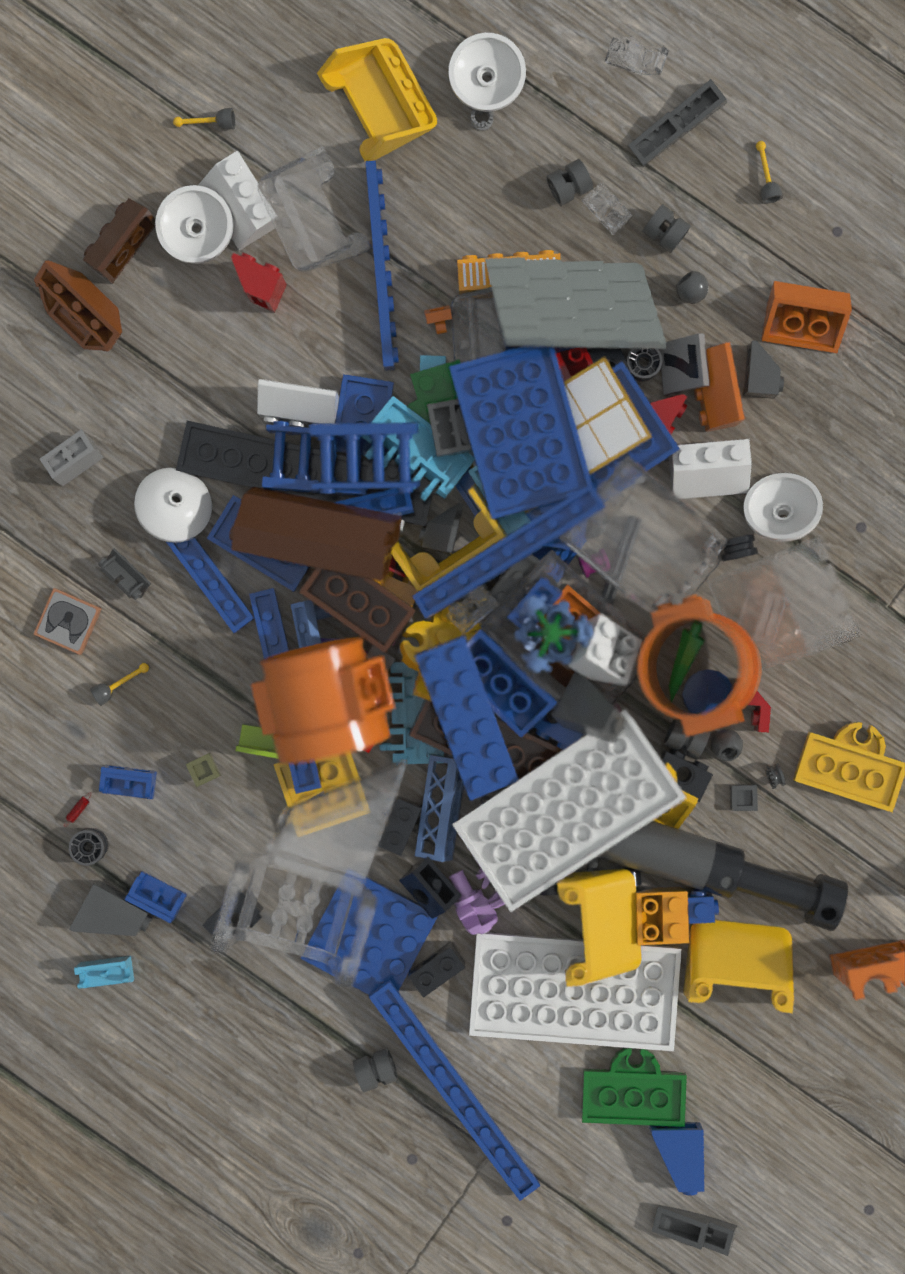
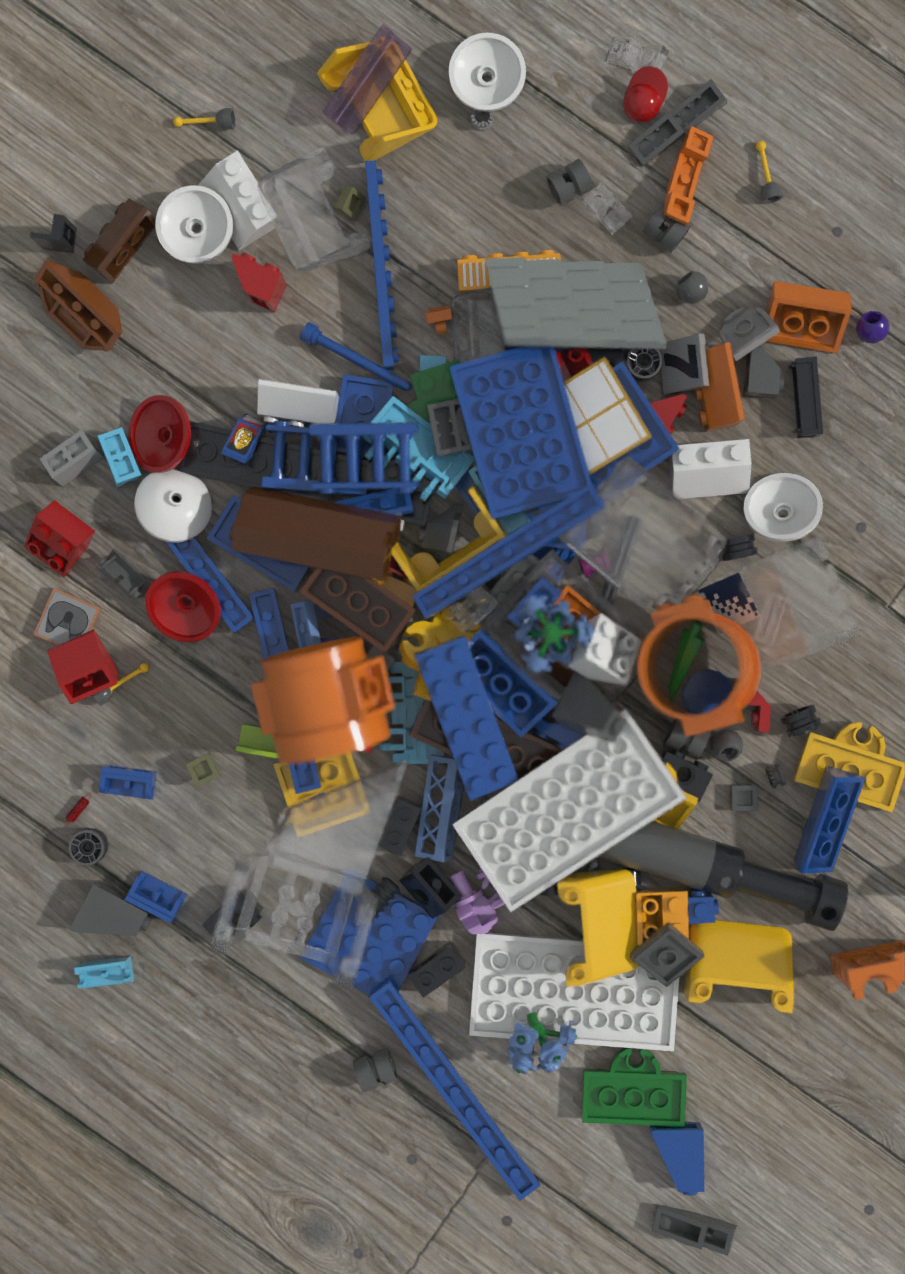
(58, 538): none -> red slope
(61, 237): none -> black panel
(83, 666): none -> red slope
(119, 457): none -> medium azure hinge
(159, 433): none -> red dish
(176, 615): none -> red dish
(244, 438): none -> slope
(312, 335): none -> blue piece
(349, 202): none -> olive tile
(367, 80): none -> panel
(383, 892): none -> black piece
(550, 1052): none -> medium blue plant
(645, 94): none -> red cap
(667, 954): none -> dark grey tile
(685, 174): none -> orange slope
(731, 599): none -> dark blue sticker
(747, 330): none -> light grey tile
(801, 720): none -> black wheel
(807, 397): none -> black container
(828, 820): none -> blue slope
(872, 327): none -> dark purple piece

